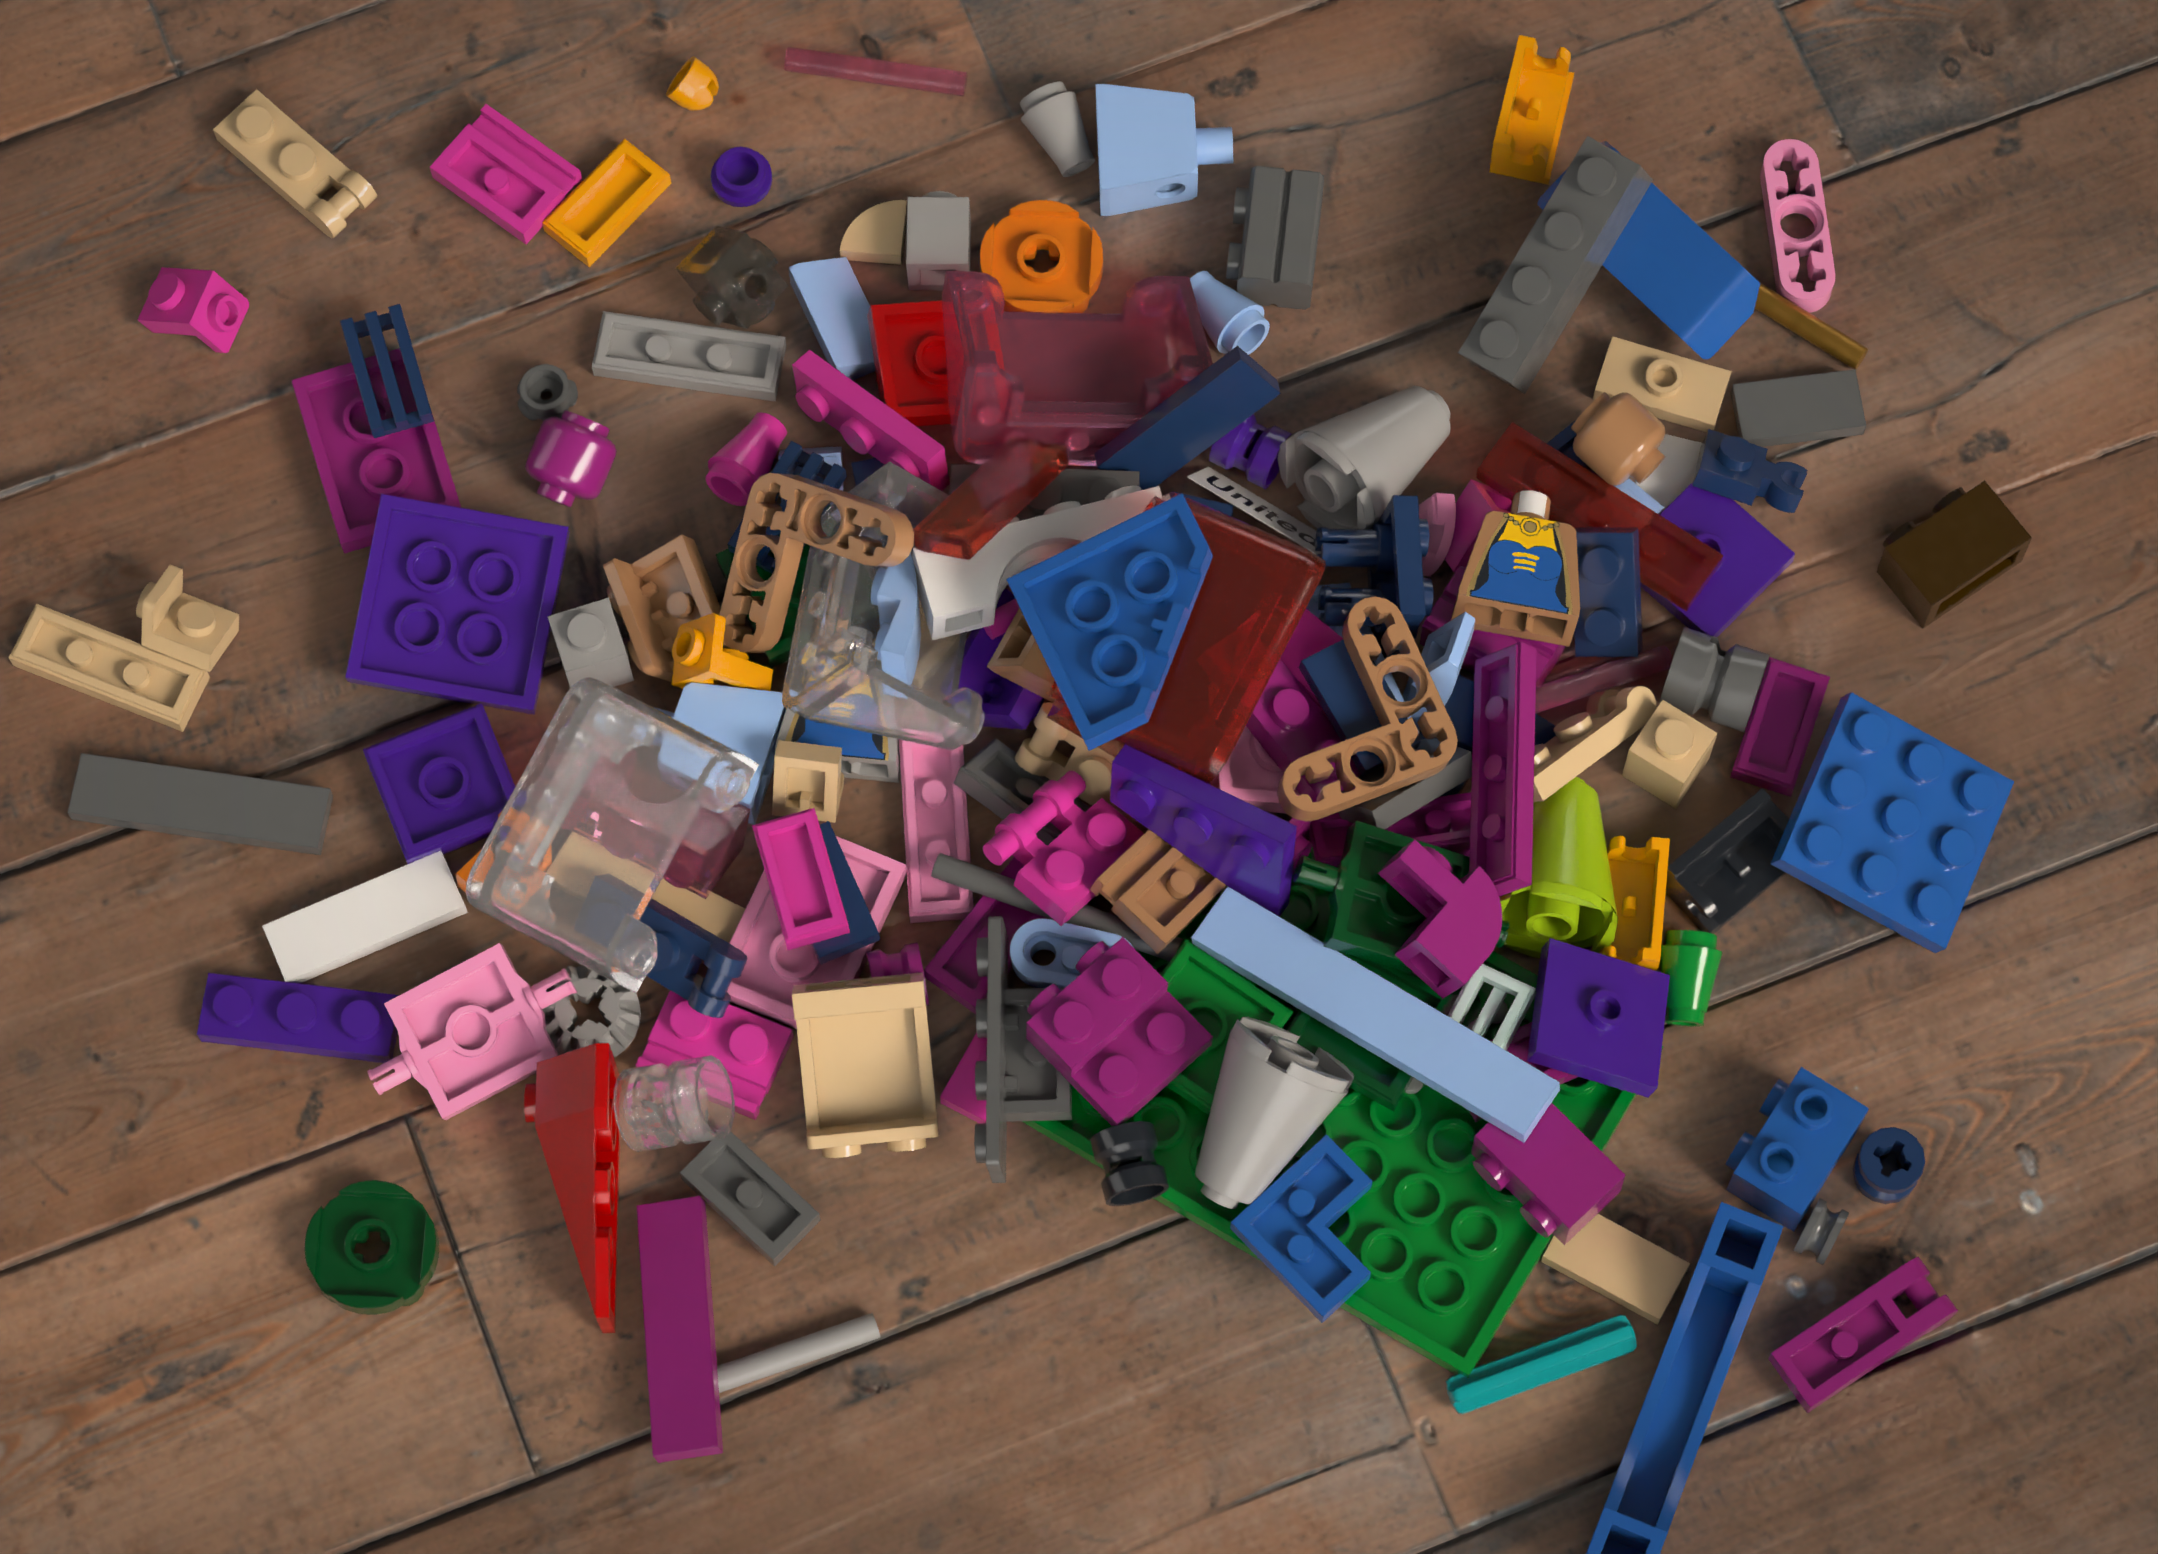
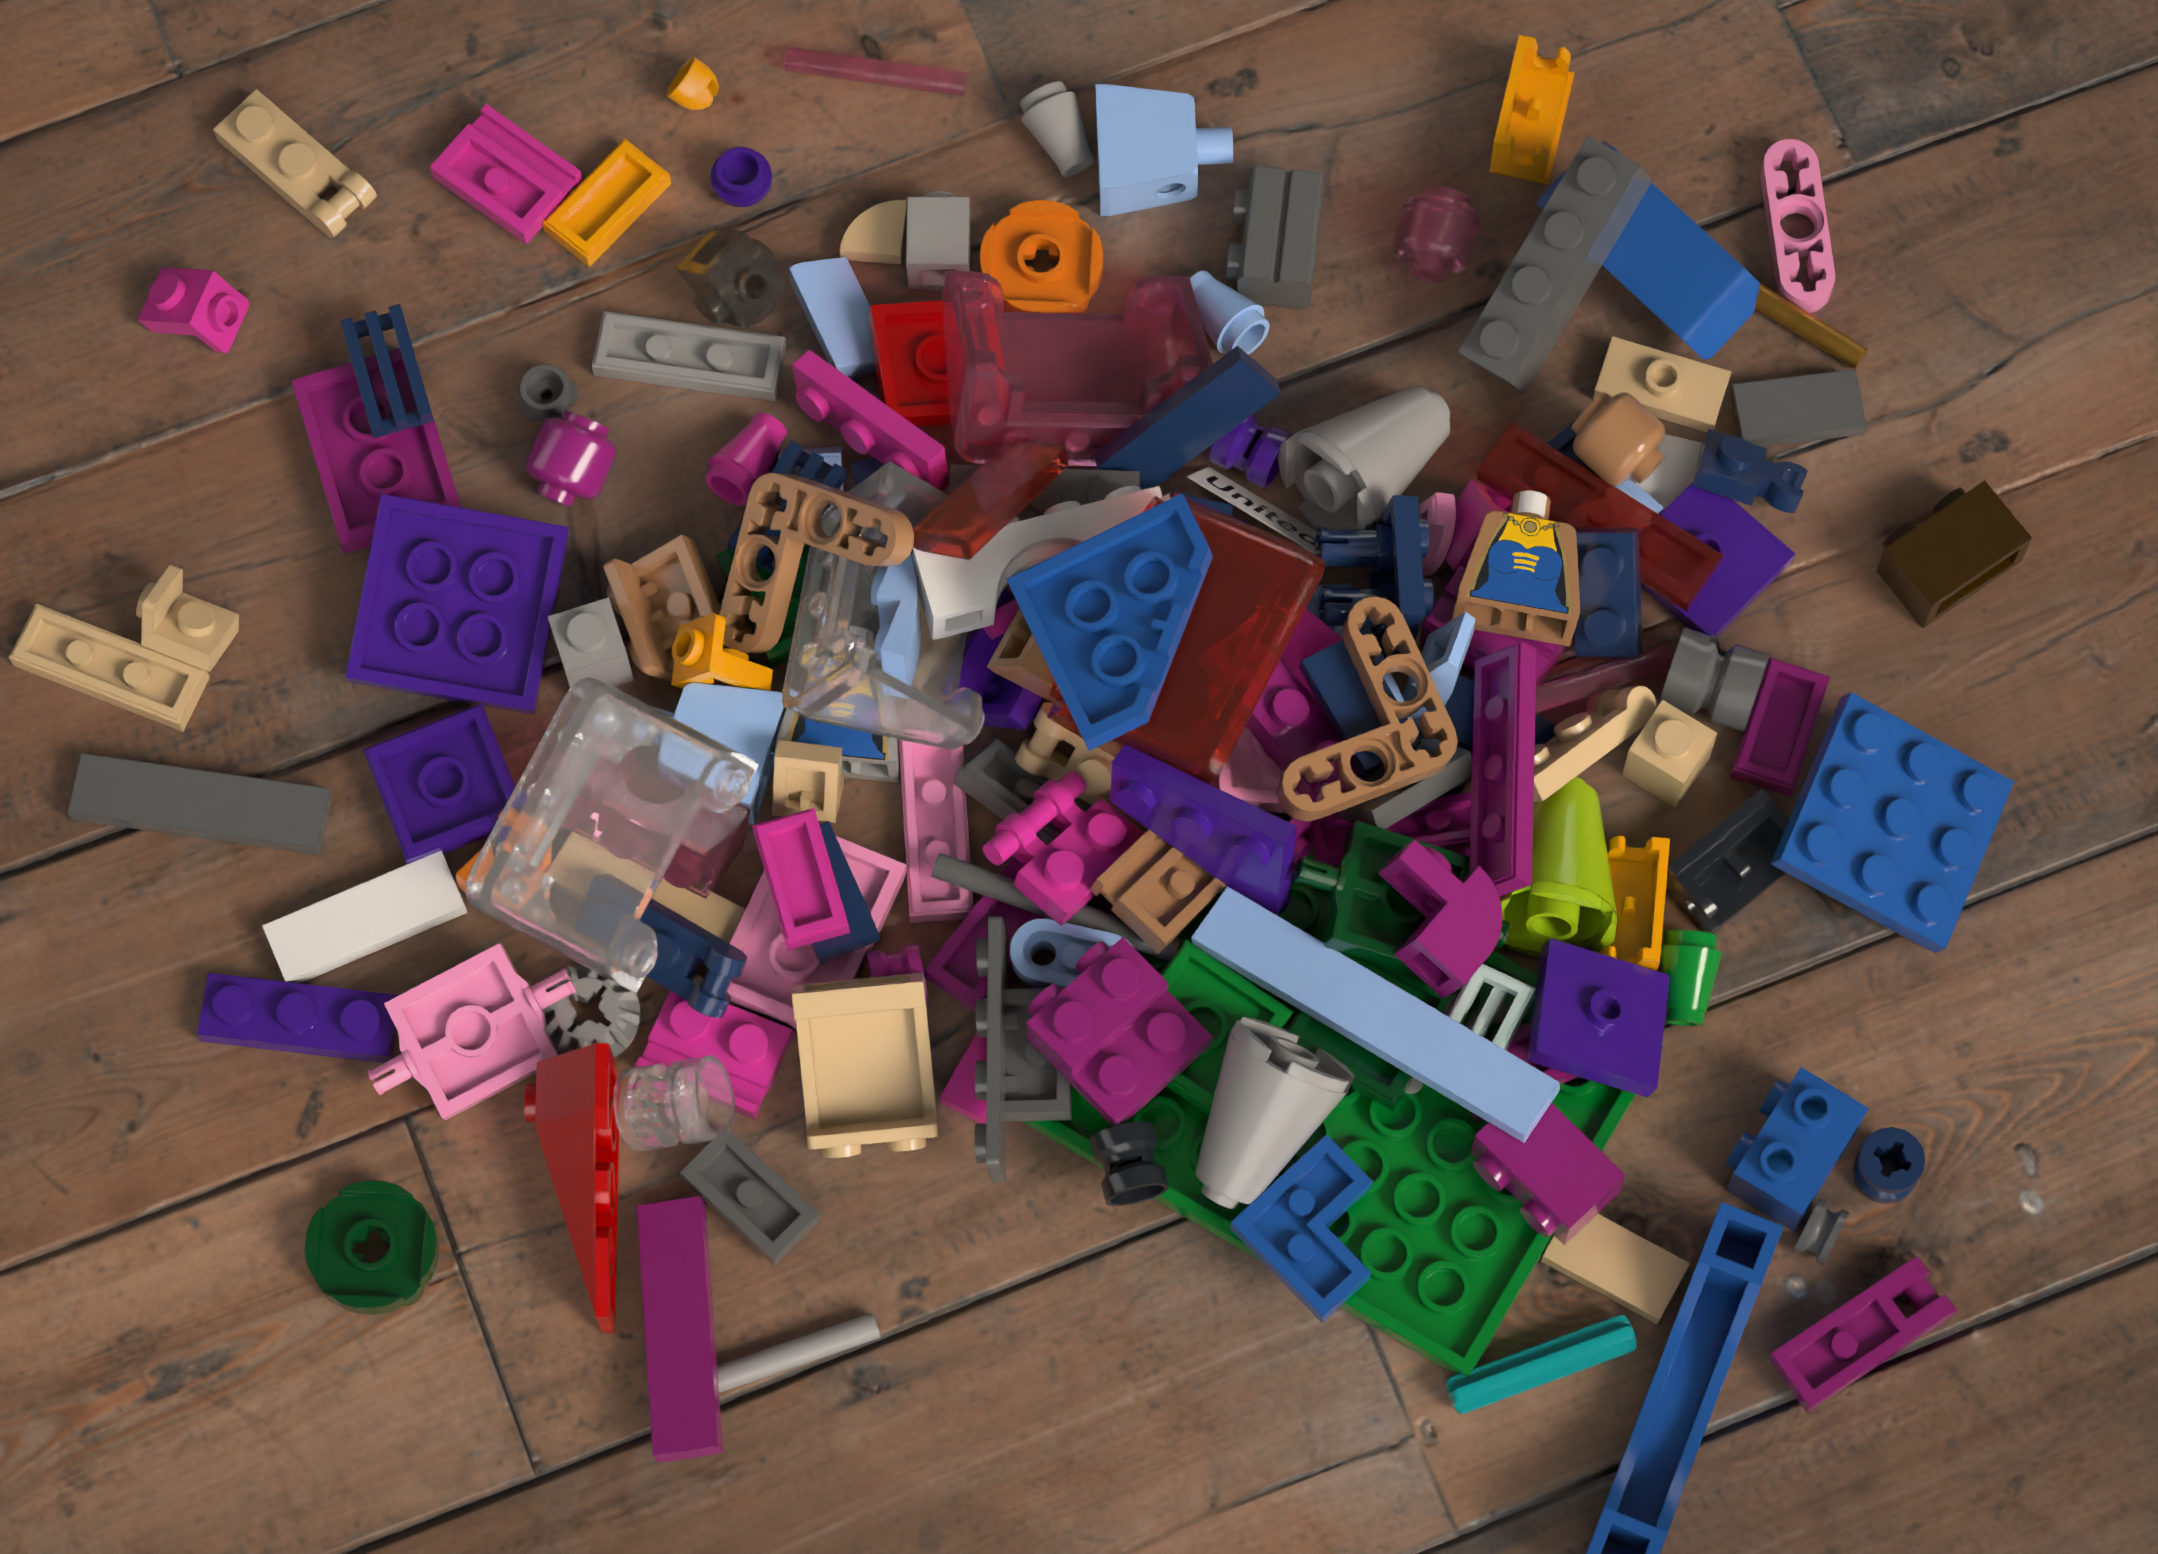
(1436, 233): none -> clear pink head

